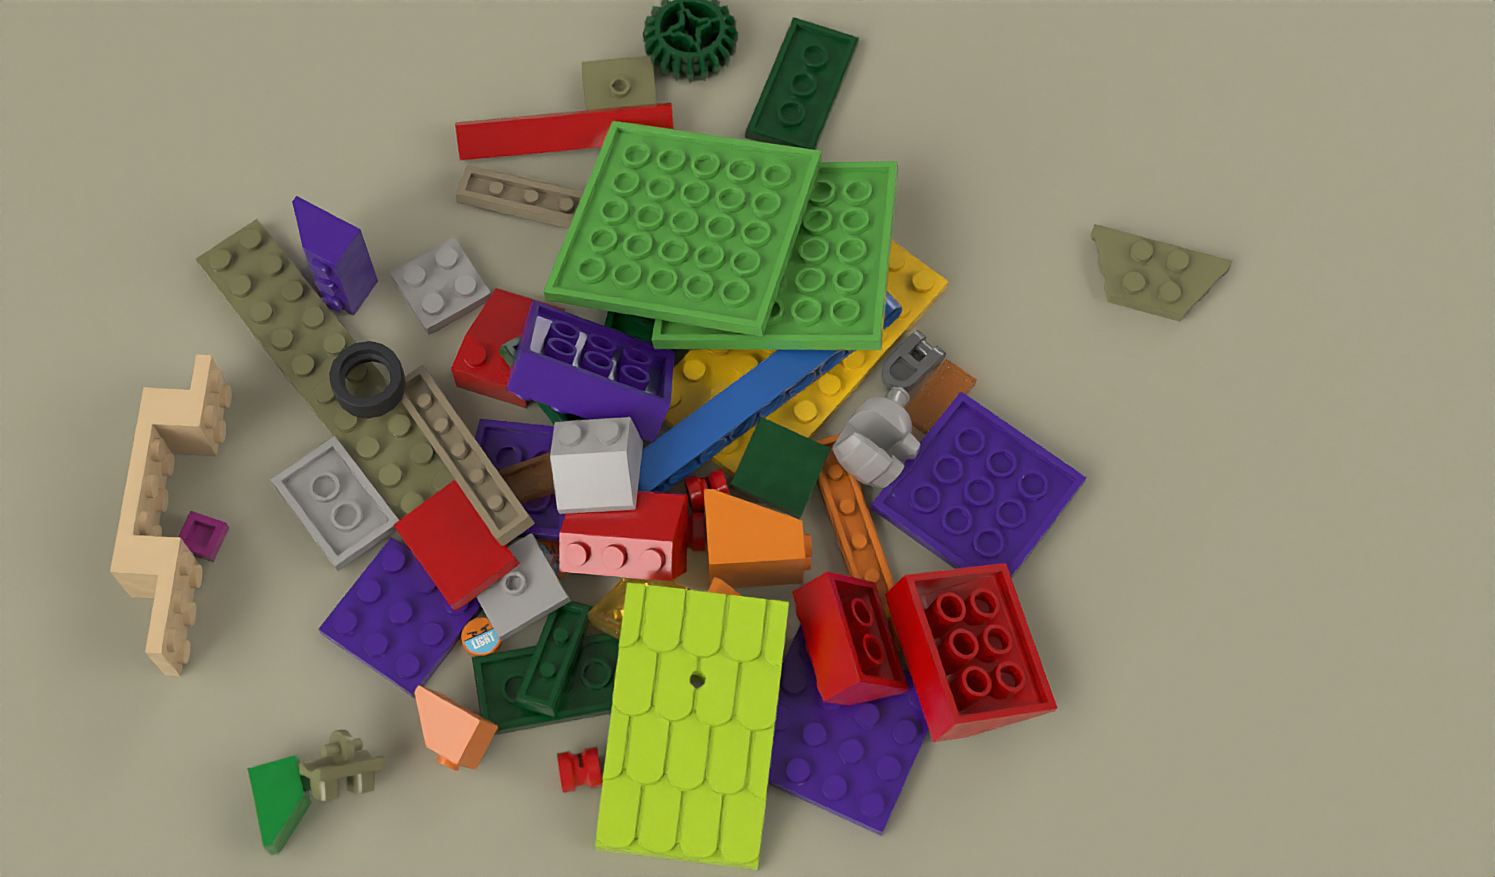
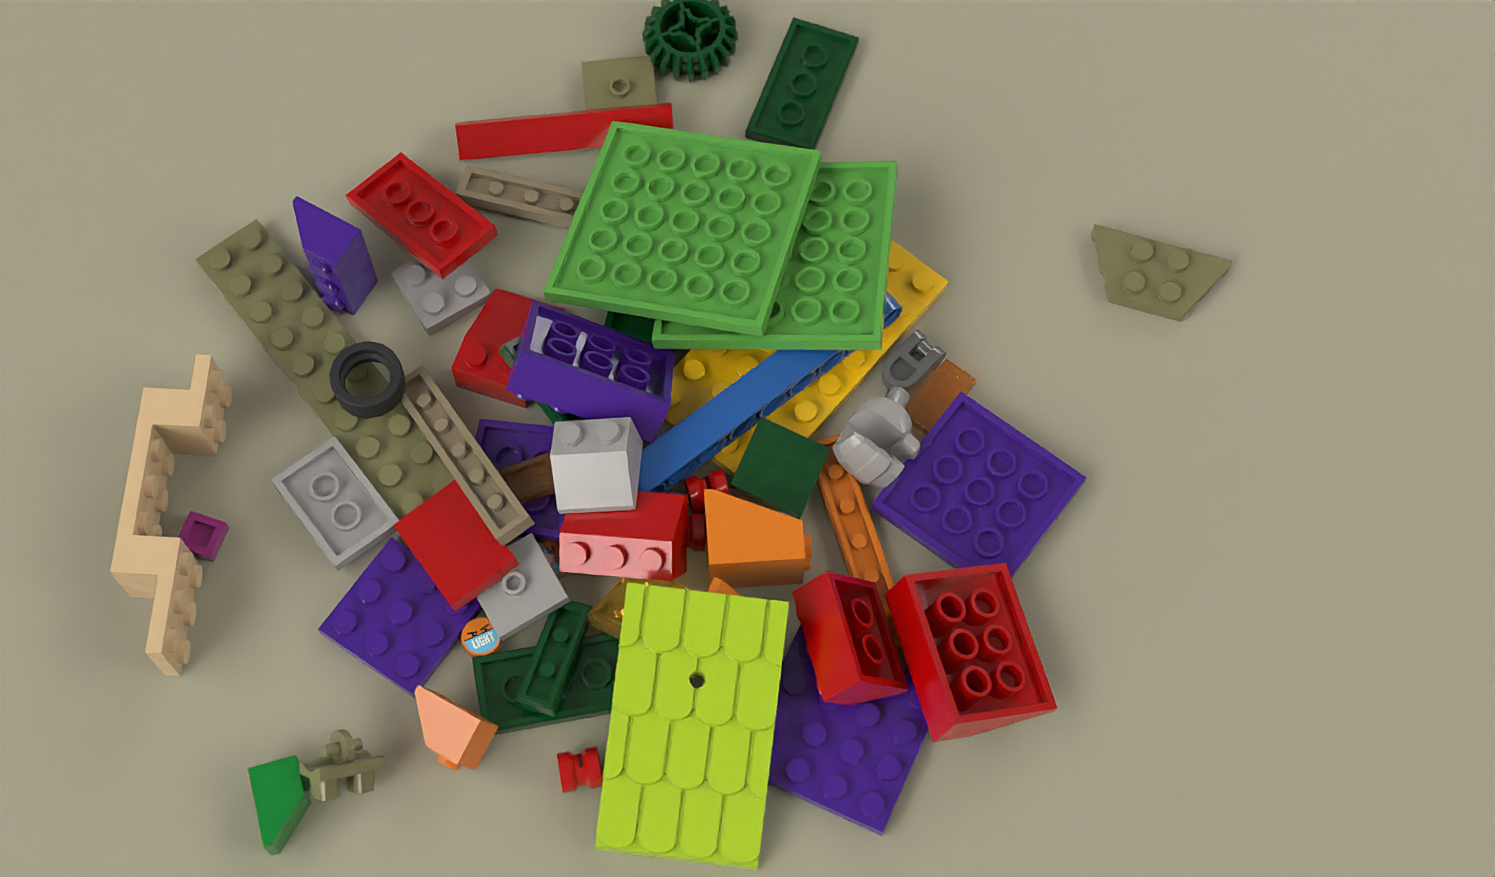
(422, 215): none -> red plate

